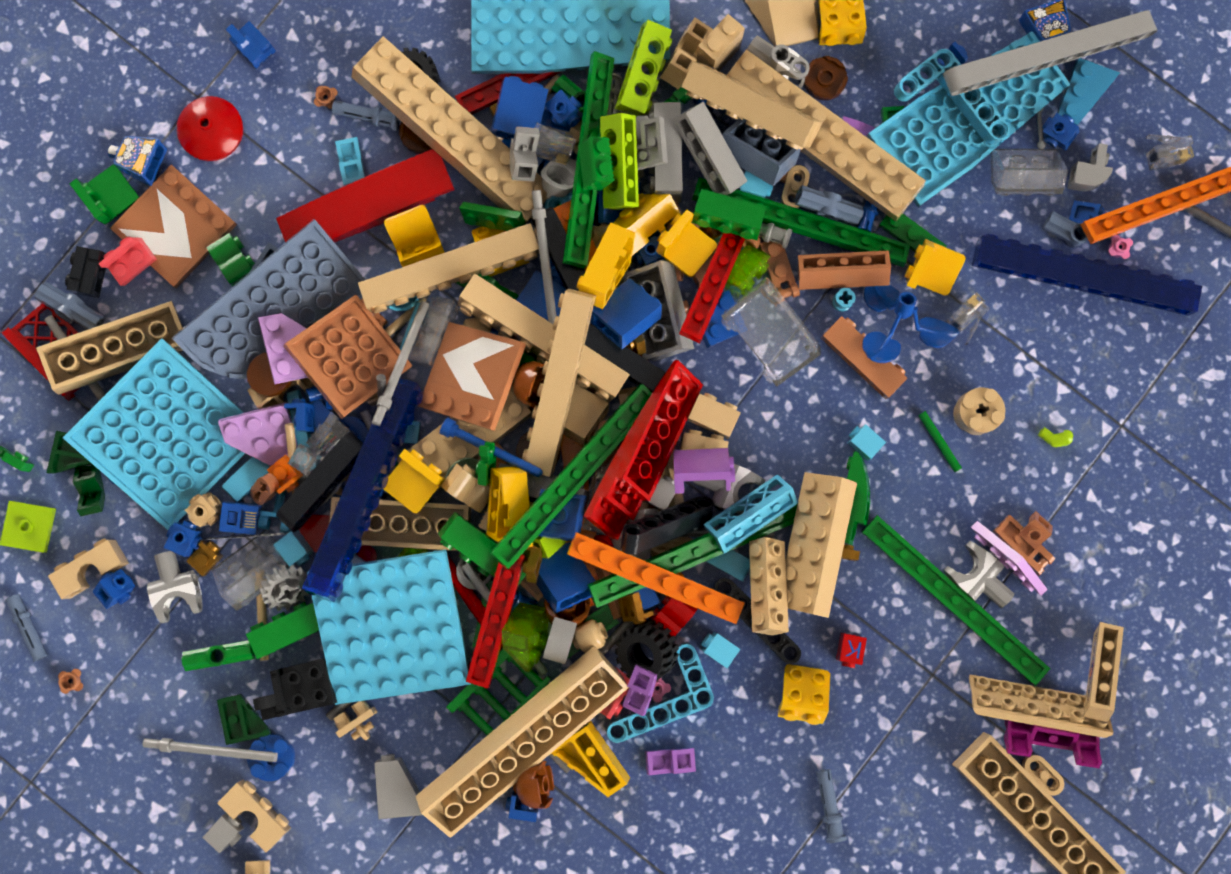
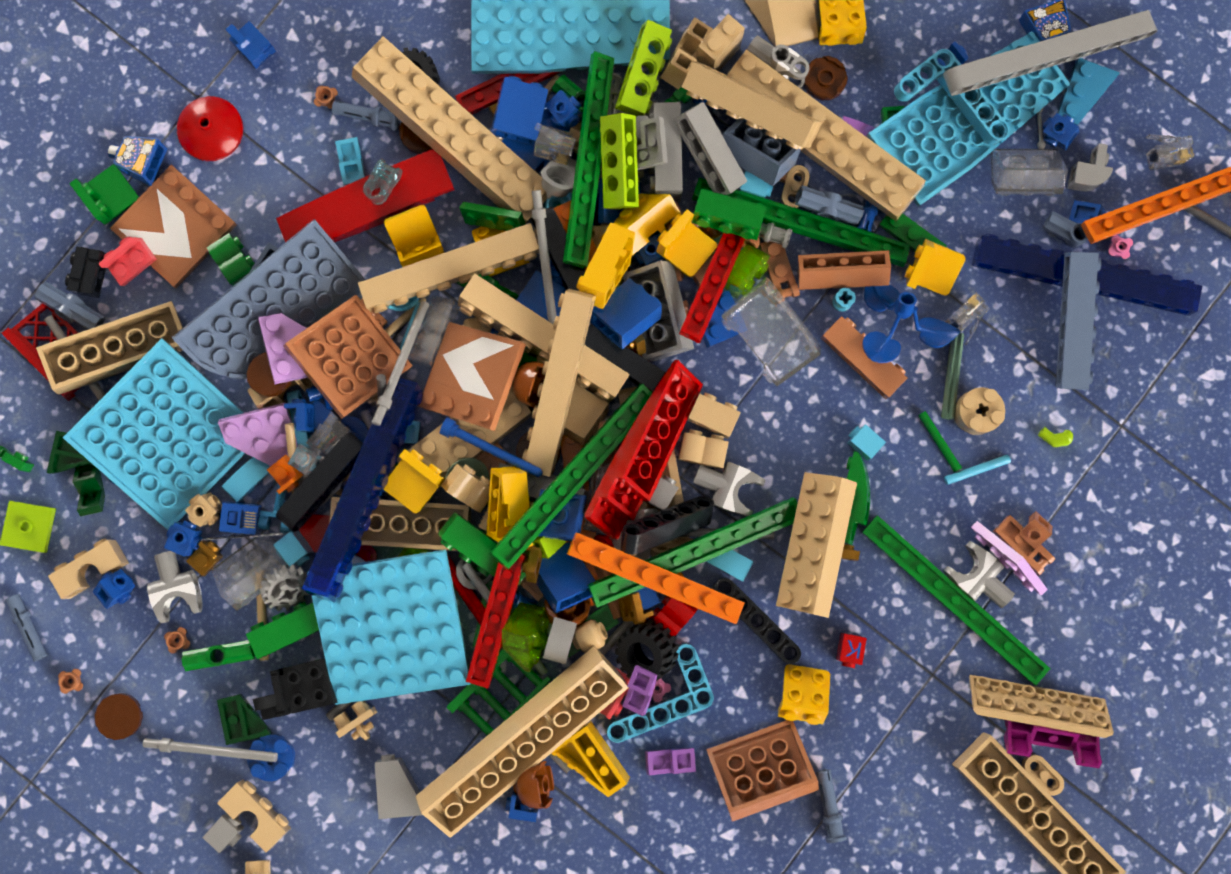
(118, 716): none -> reddish brown tile
(170, 638): none -> nougat plate
(264, 489): nougat beam -> none
(382, 177): none -> clear light blue piece
(487, 462): green plate -> none
(523, 154): light grey brick -> none
(596, 163): green brick -> none
(702, 465): medium lavender panel -> none
(719, 649): medium azure brick -> none
(754, 515): medium azure fence -> none
(762, 769): none -> nougat slope
(768, 586): tan brick -> none
(952, 377): none -> sand green axle
(980, 468): none -> medium azure bar
(1077, 320): none -> sand blue brick
(1103, 672): tan brick -> none

